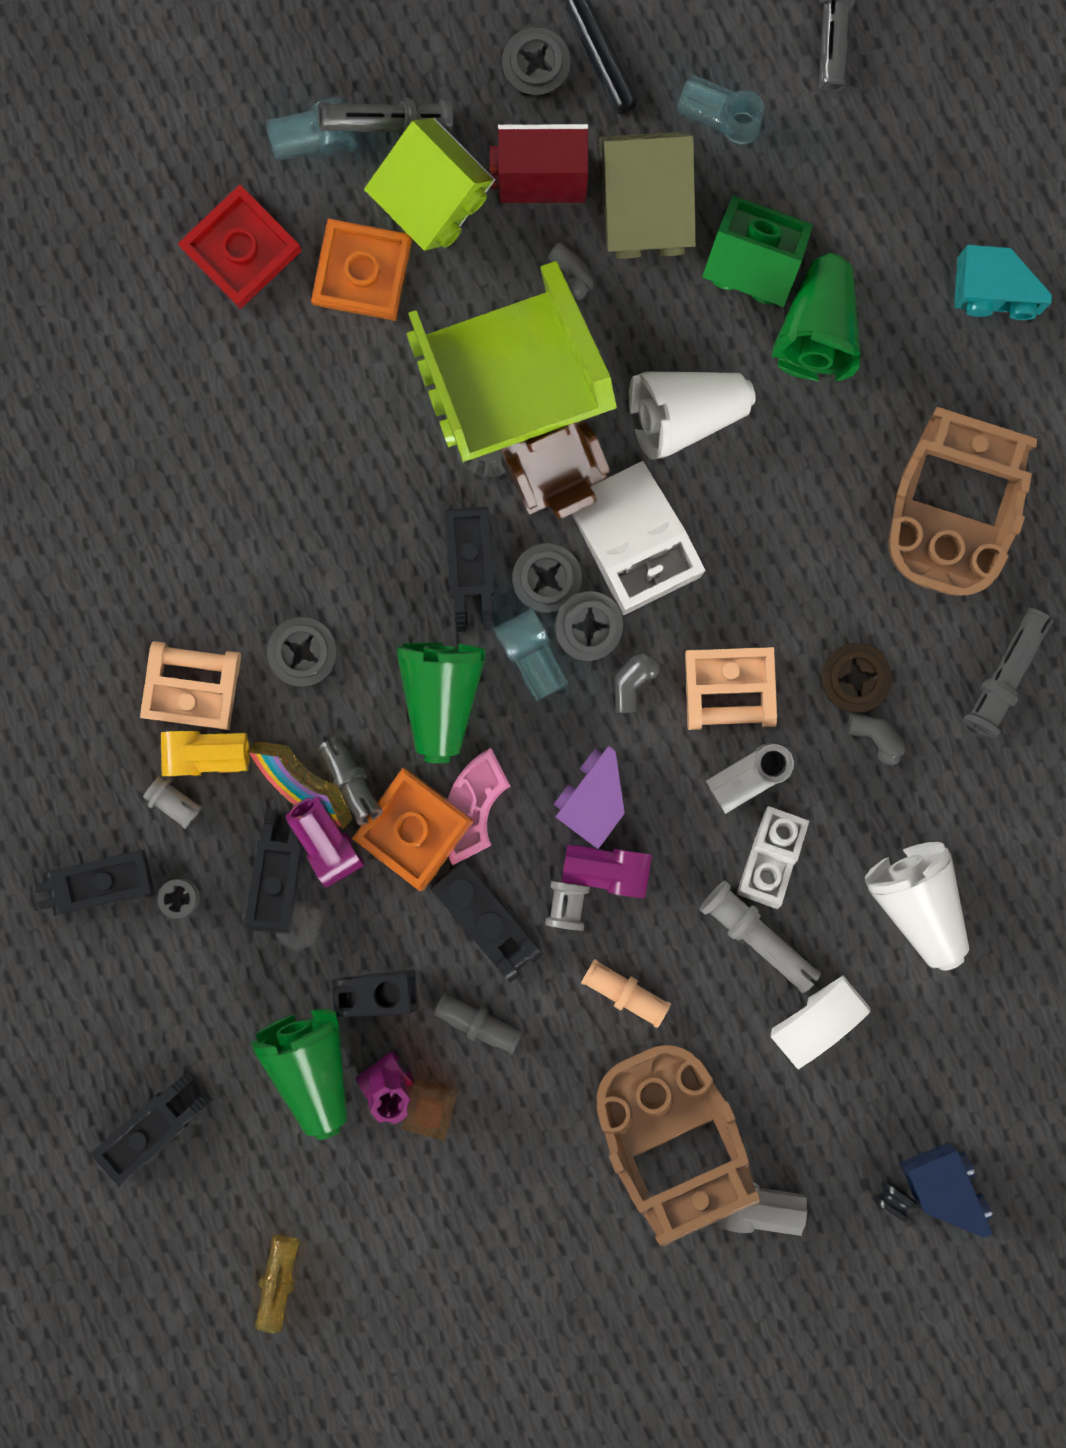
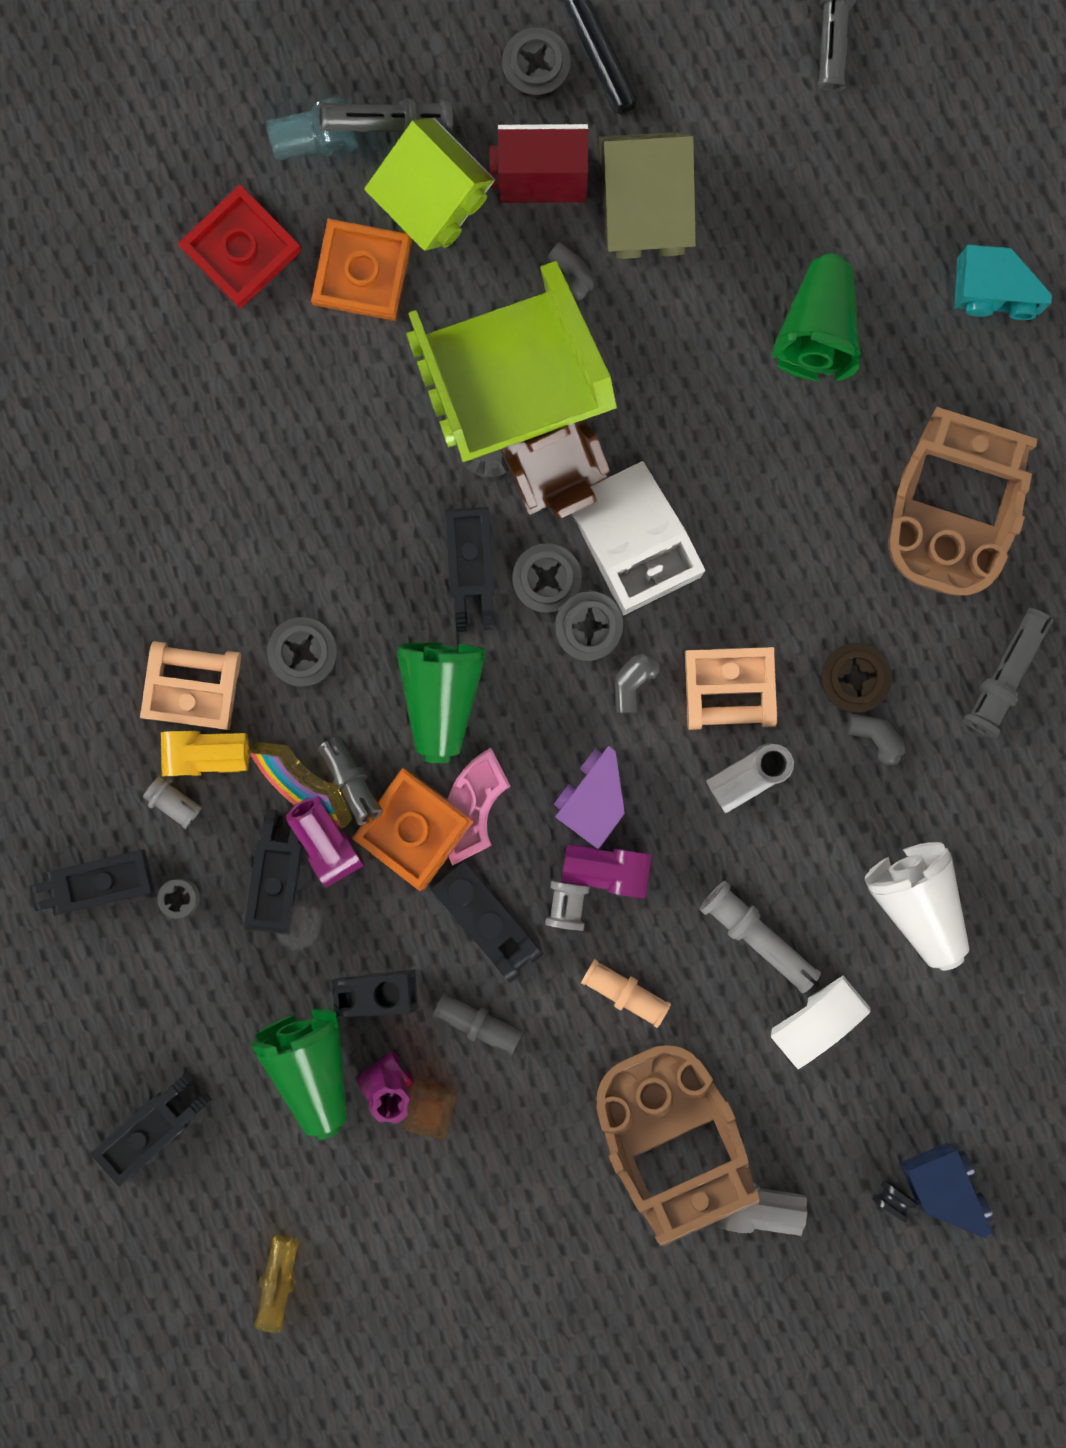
(529, 649): clear light blue piece -> none
(686, 407): white cone -> none
(717, 106): clear light blue piece -> none
(757, 251): green slope -> none
(772, 857): white slope -> none

